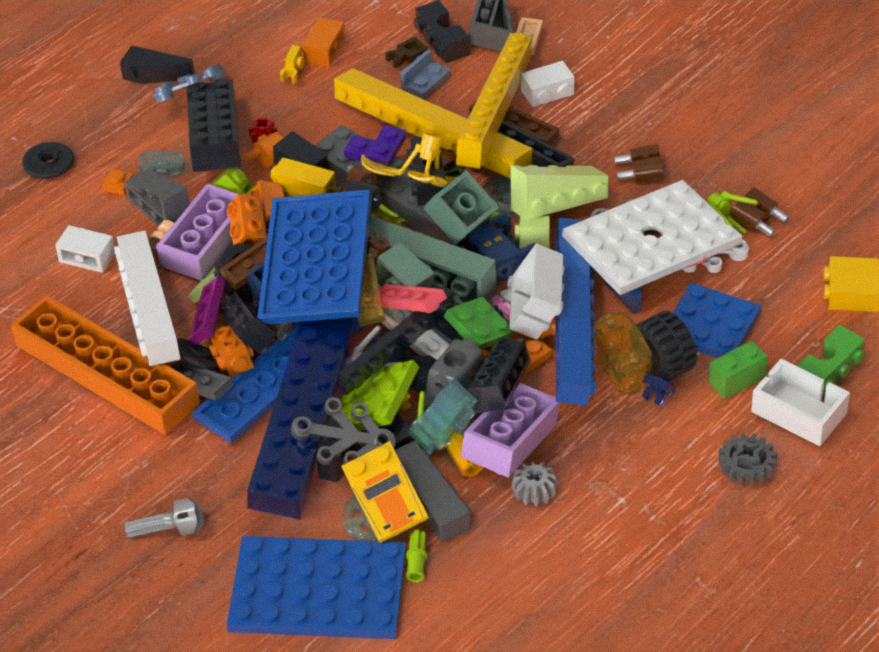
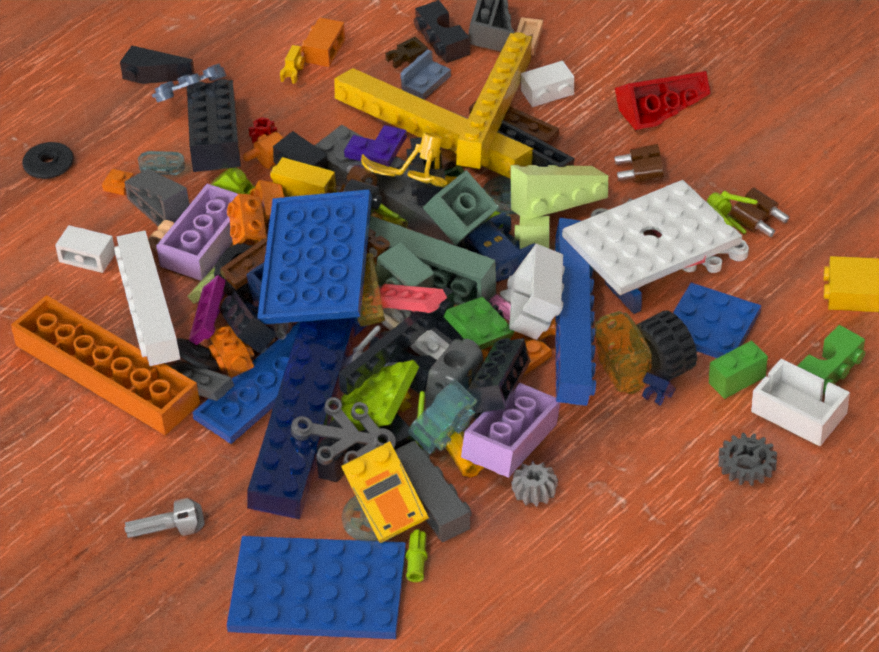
(654, 101): none -> red wedge

